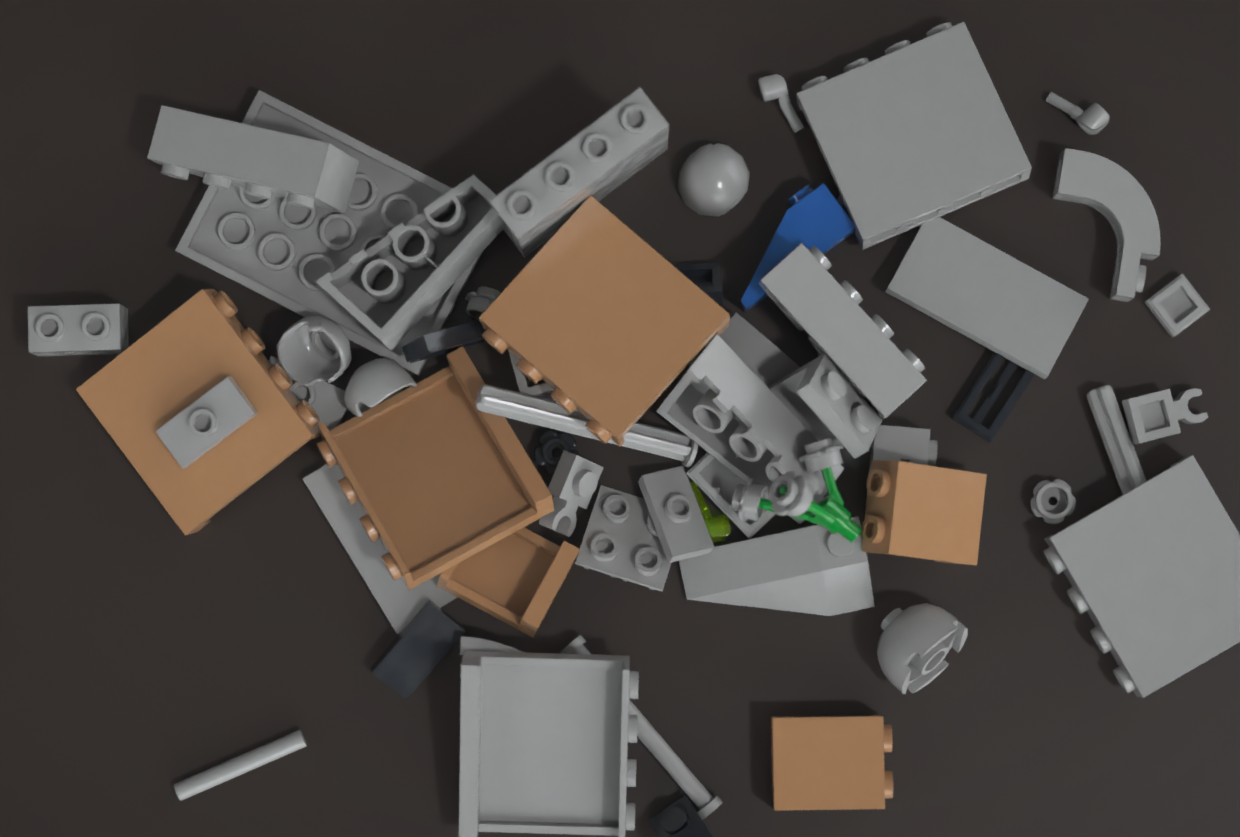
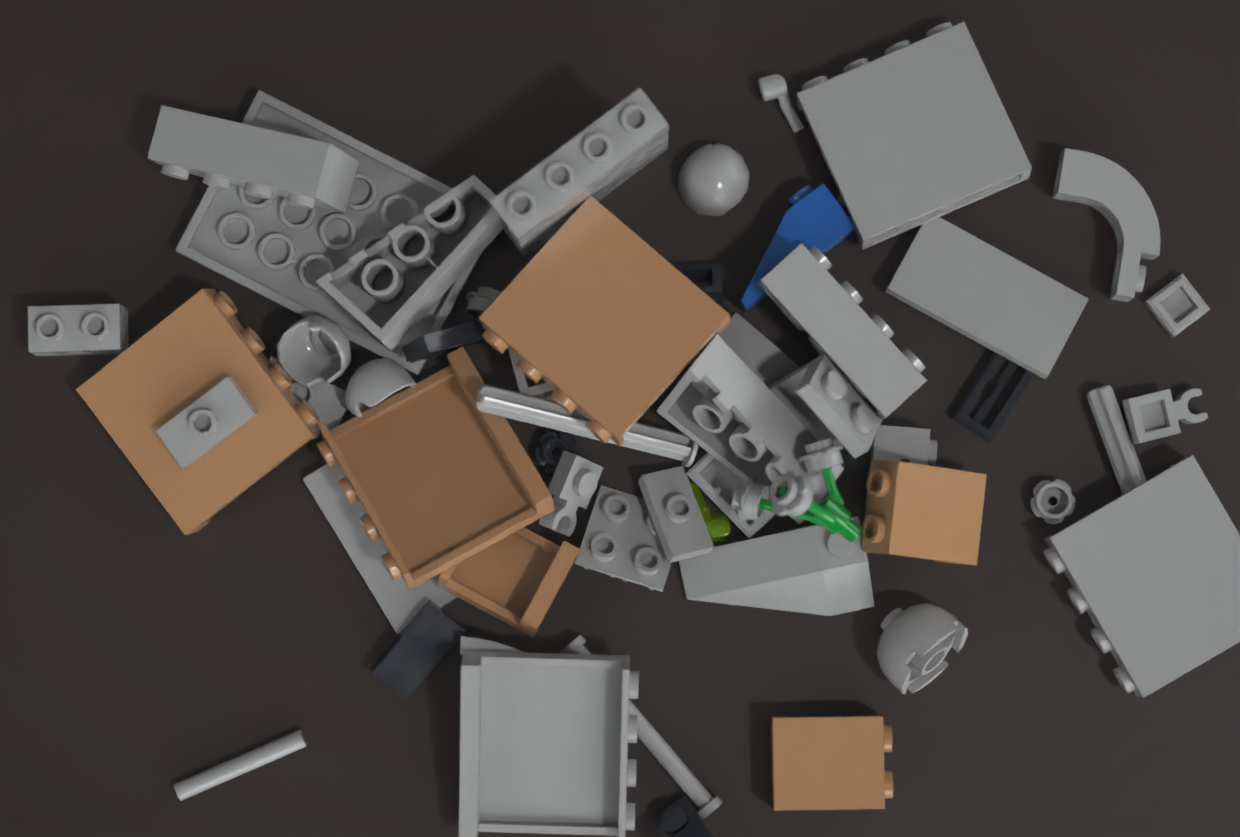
(1090, 120): light grey hand -> none

